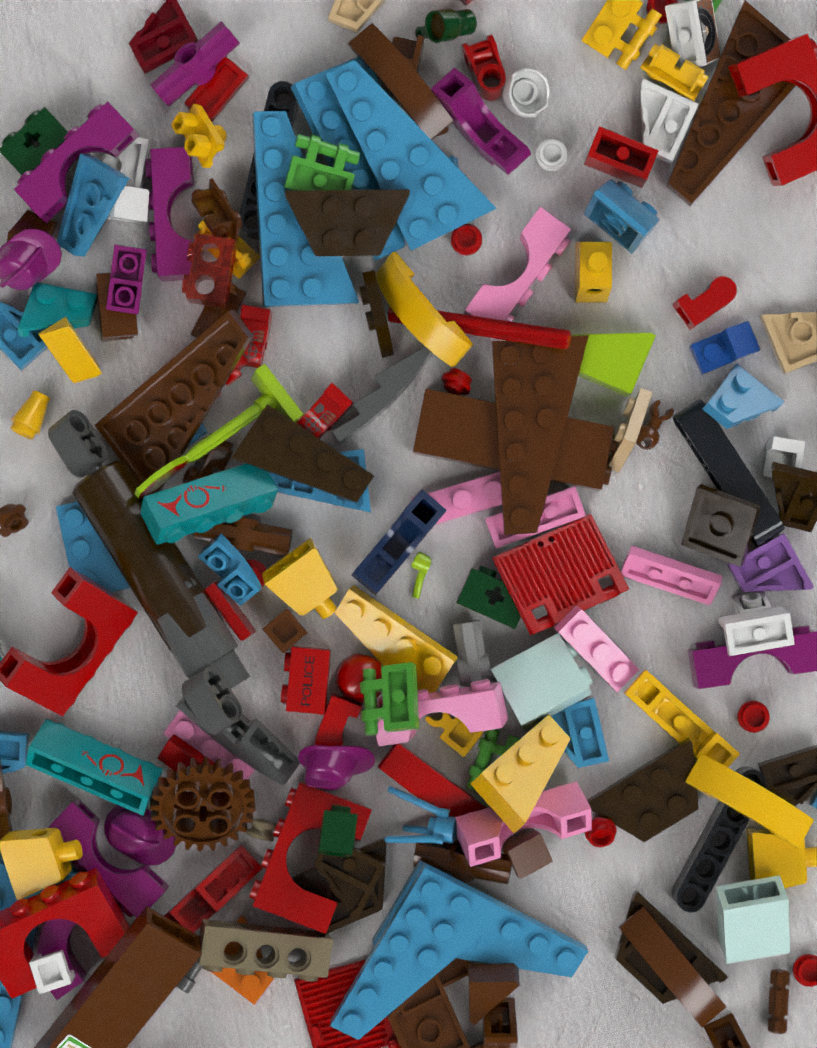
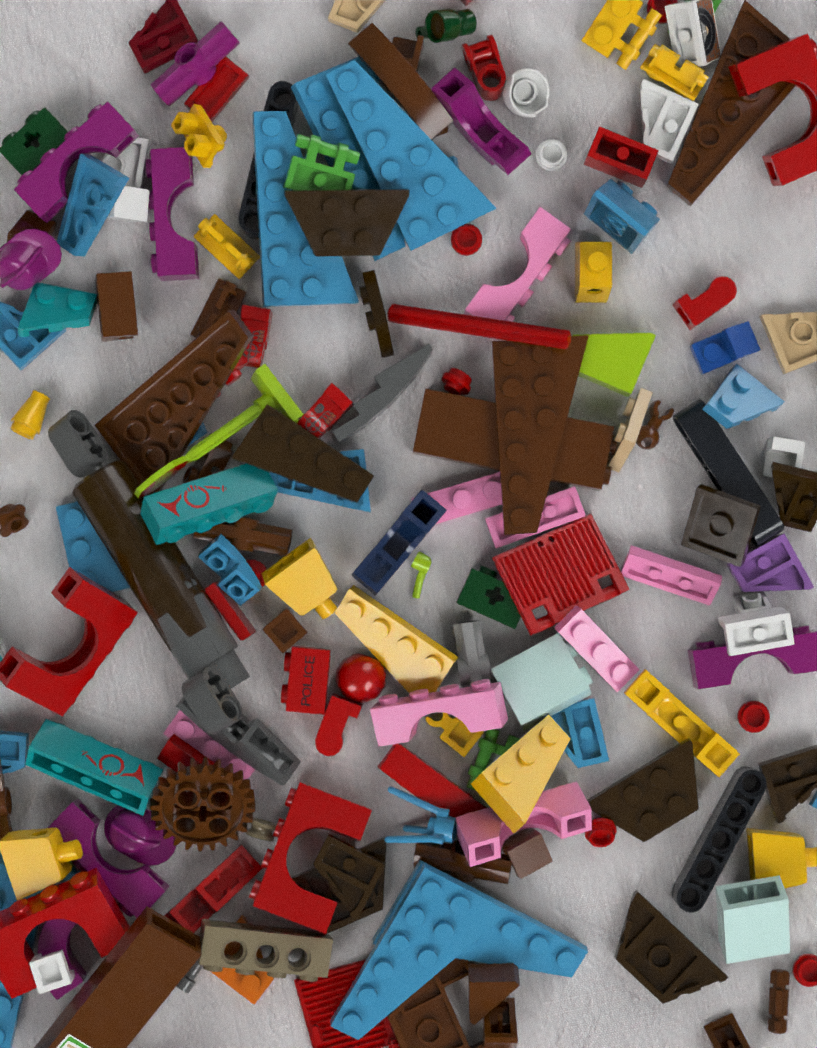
(70, 351): yellow slope -> none
(126, 279): magenta slope -> none
(218, 271): clear red brick -> none
(224, 220): reddish brown hinge -> none
(334, 765): magenta piece -> none
(337, 832): dark green brick -> none
(399, 698): bright green plate -> none
(418, 314): yellow slope -> none
(672, 966): reddish brown slope -> none
(750, 799): yellow slope -> none

